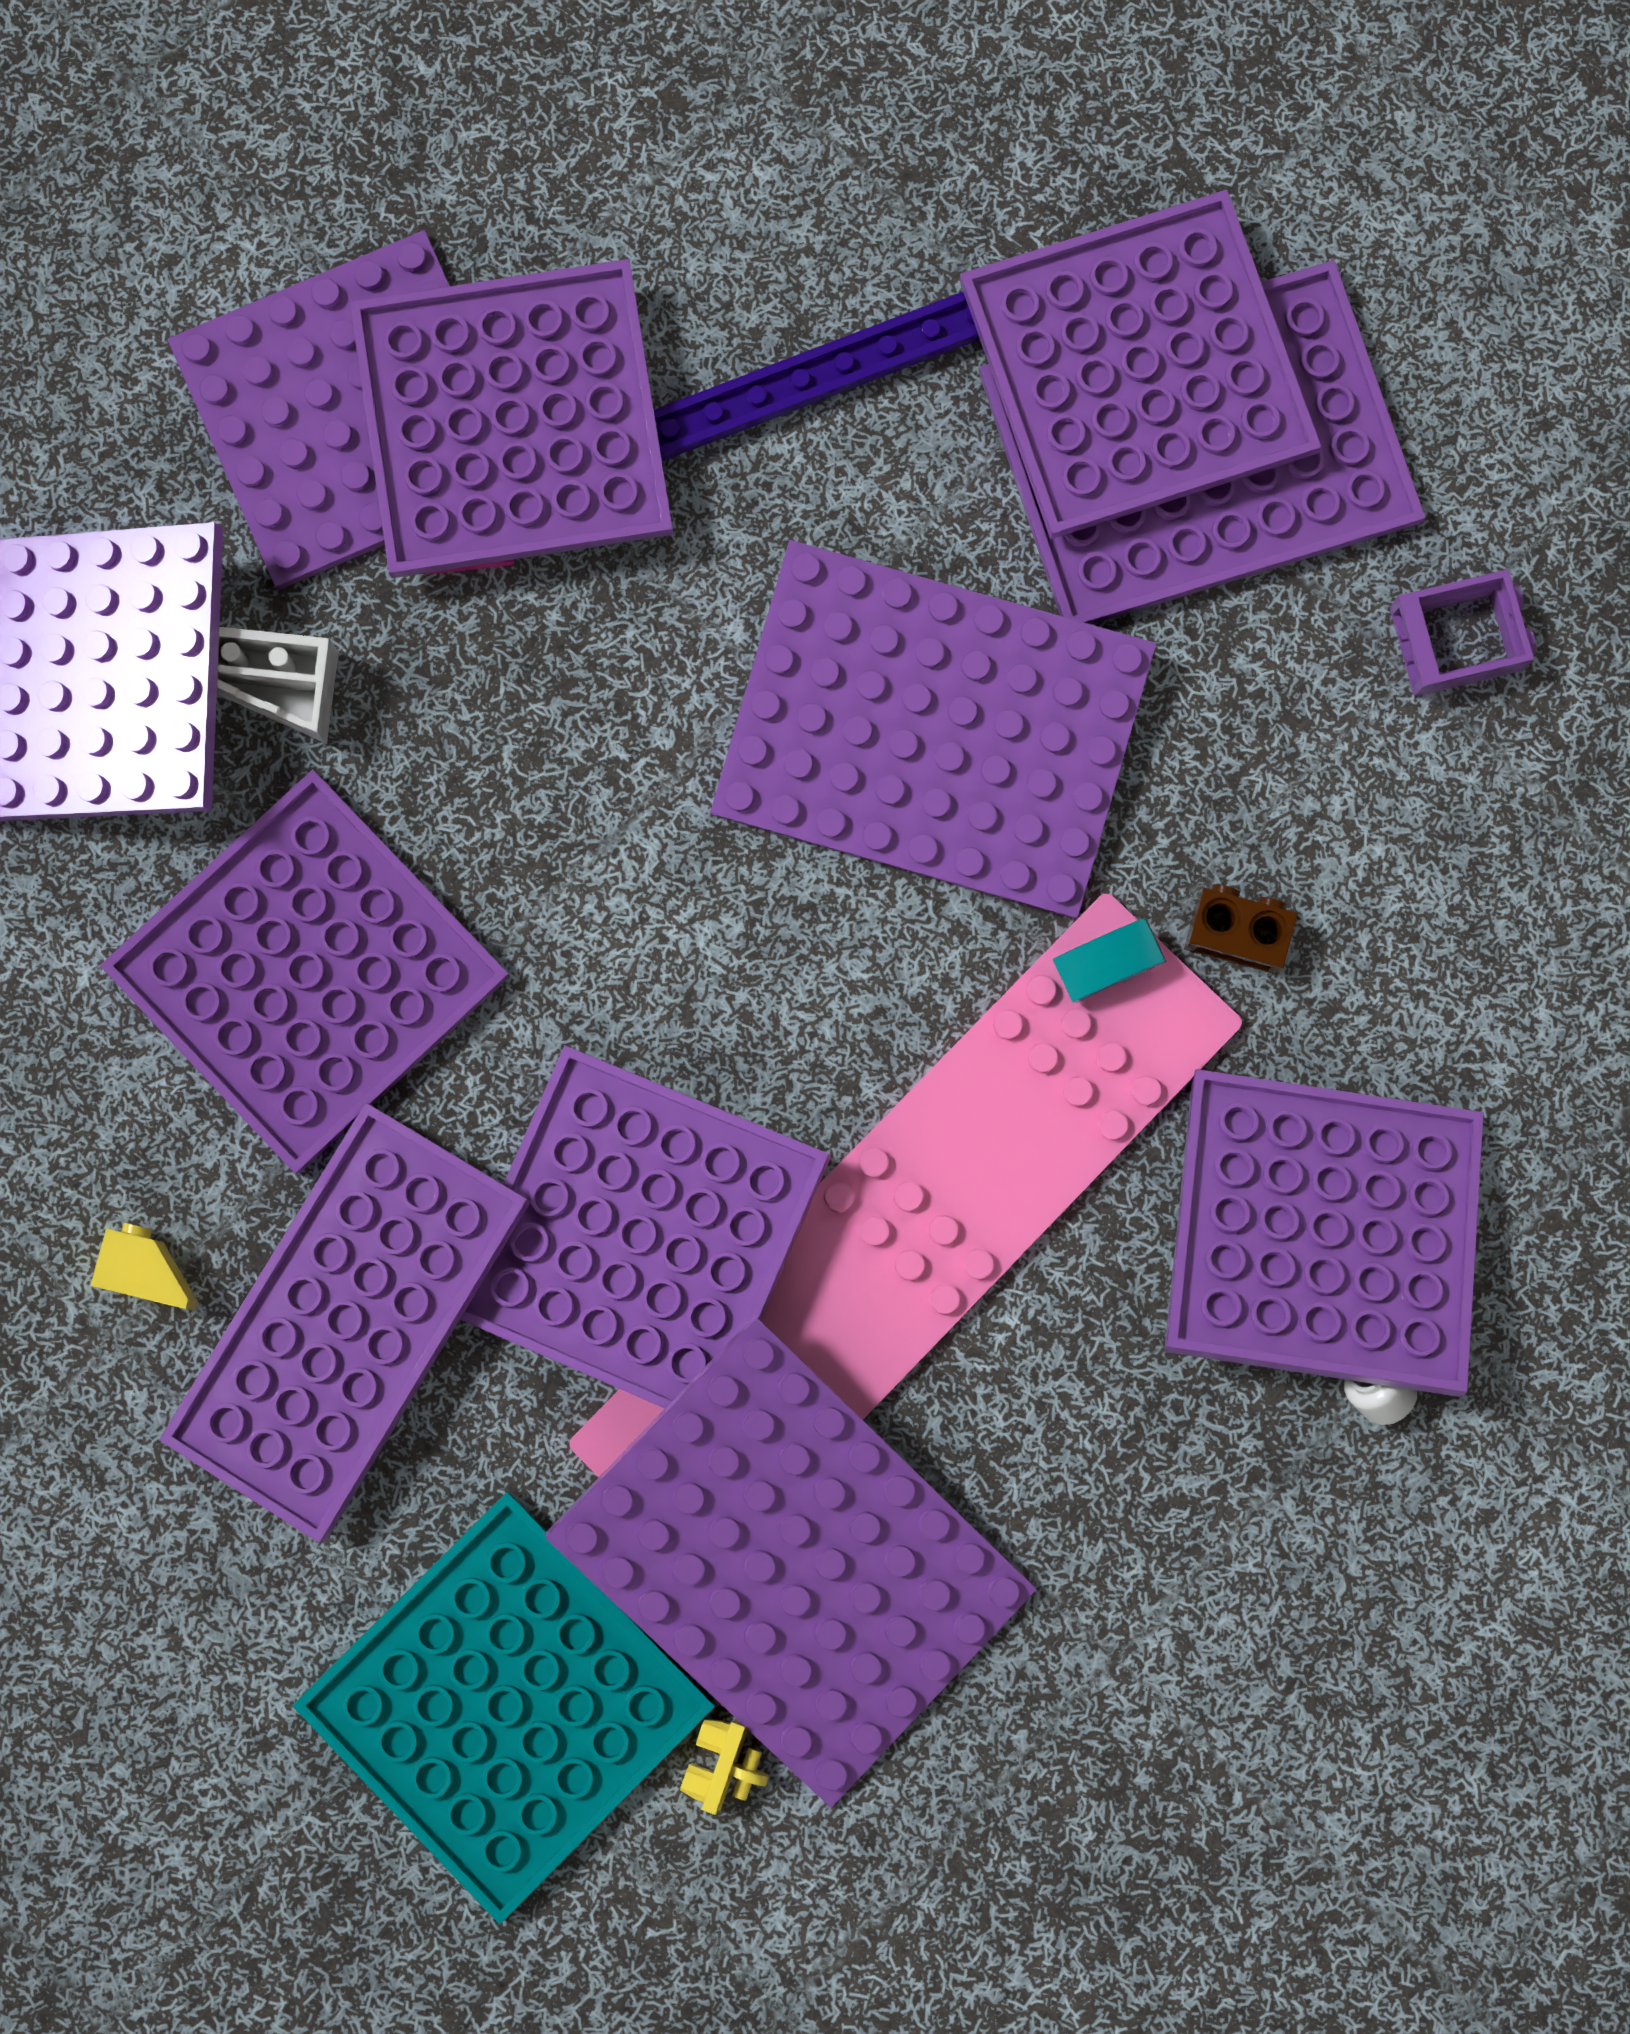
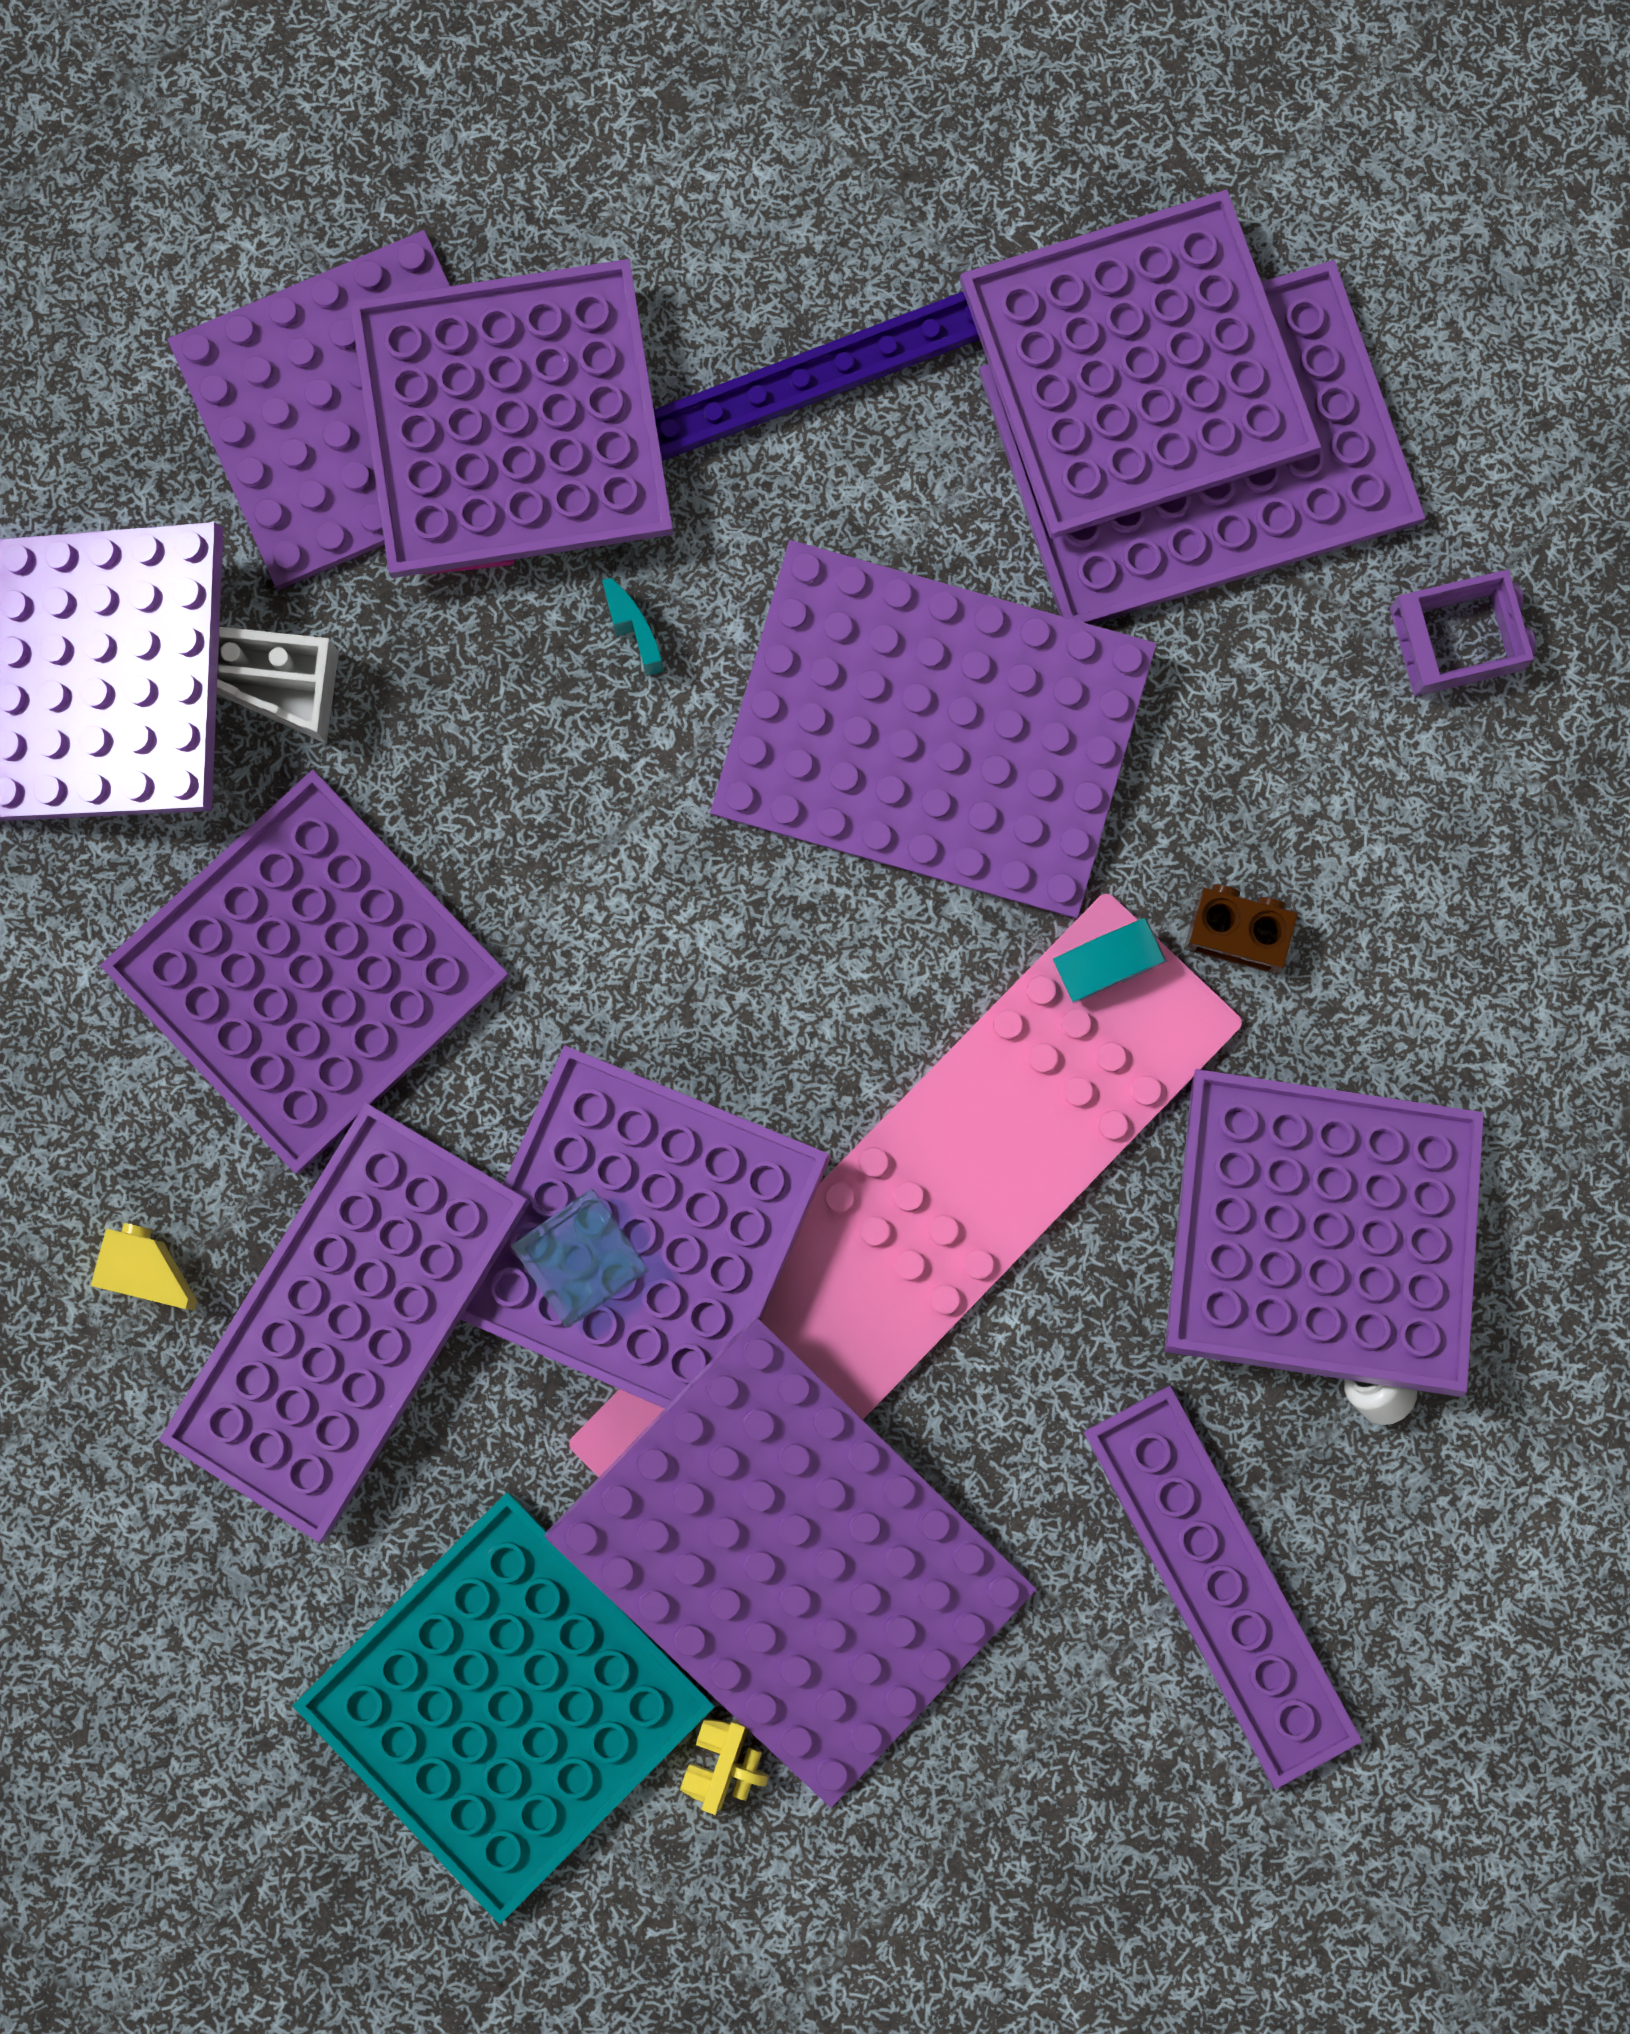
(580, 1258): none -> clear light blue plate
(628, 619): none -> teal slope
(1222, 1587): none -> medium lavender plate

